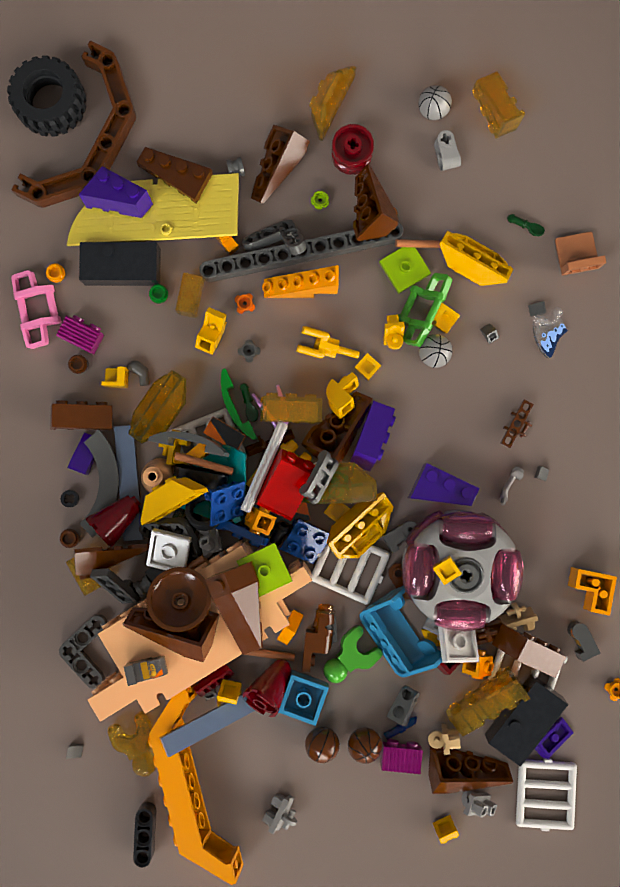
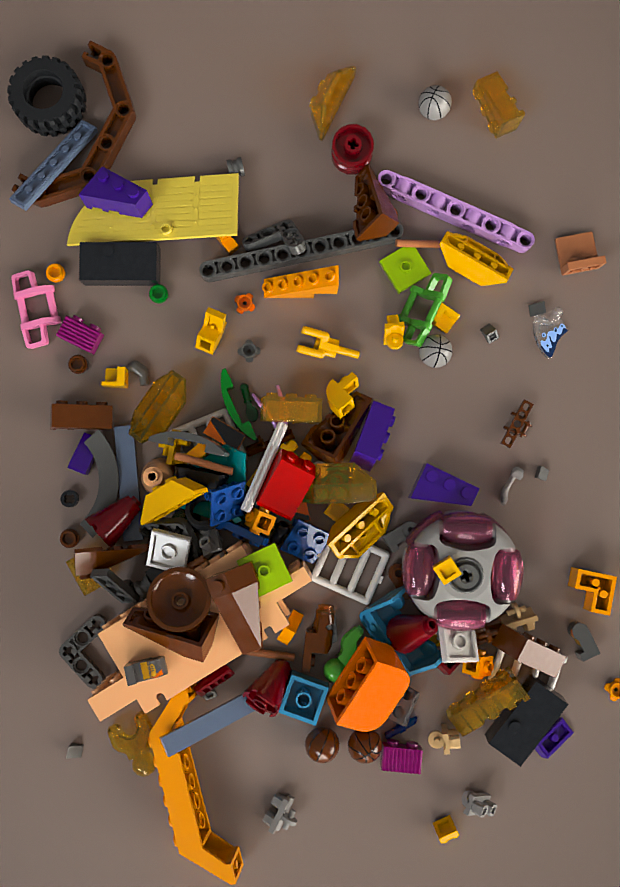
(53, 165): none -> sand blue tile
(142, 843): black beam -> none
(181, 174): reddish brown wing -> none
(189, 295): clear yellow brick -> none
(229, 692): yellow panel -> none
(283, 153): reddish brown wedge -> none
(319, 477): dark grey plate -> none
(320, 195): lime plate -> none
(367, 366): yellow tile -> none
(368, 687): none -> orange brick
(410, 631): none -> dark red cone
(447, 154): light grey piece -> none
(465, 771): reddish brown wedge -> none
(469, 217): none -> lavender beam
(533, 228): dark green piece -> none
(568, 805): white bar -> none

